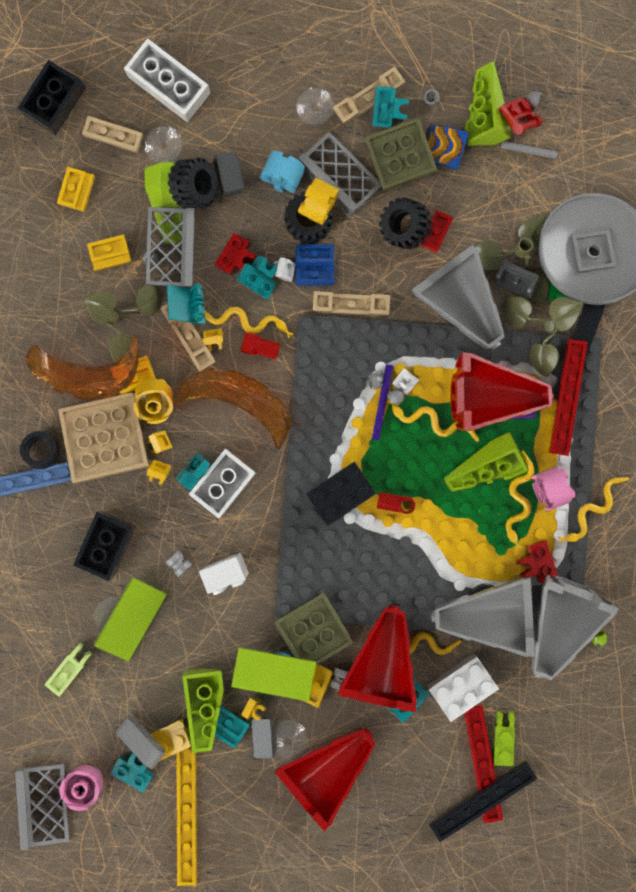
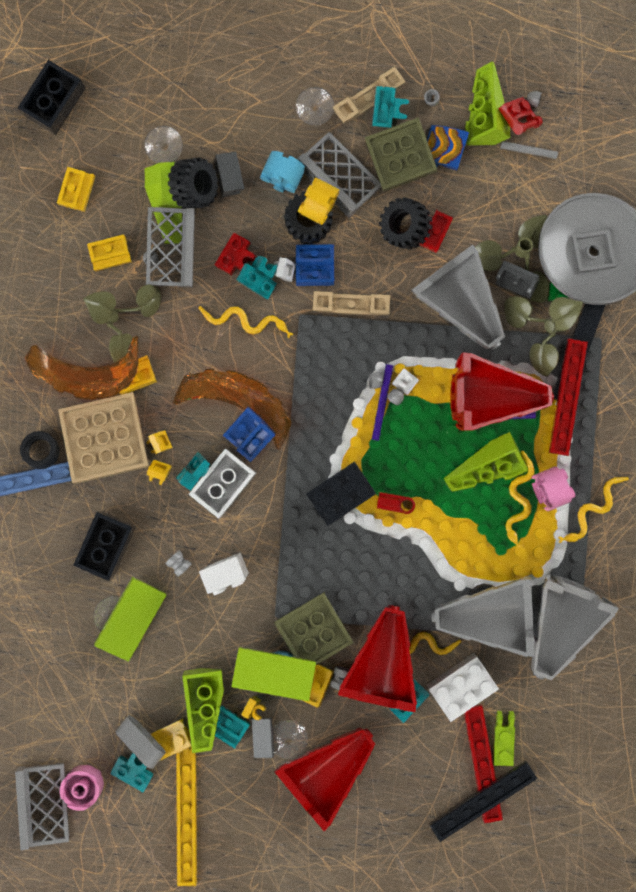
(67, 671): yellowish green hinge -> none
(112, 134): tan plate -> none
(153, 401): yellow brick -> none
(167, 80): white brick -> none
(186, 304): teal hinge -> none
(191, 341): tan slope -> none
(213, 336): yellow tile -> none
(249, 434): none -> blue slope
(255, 345): red piece -> none
(398, 412): yellow animal -> none
(538, 562): red plate -> none
(600, 638): lime hinge -> none

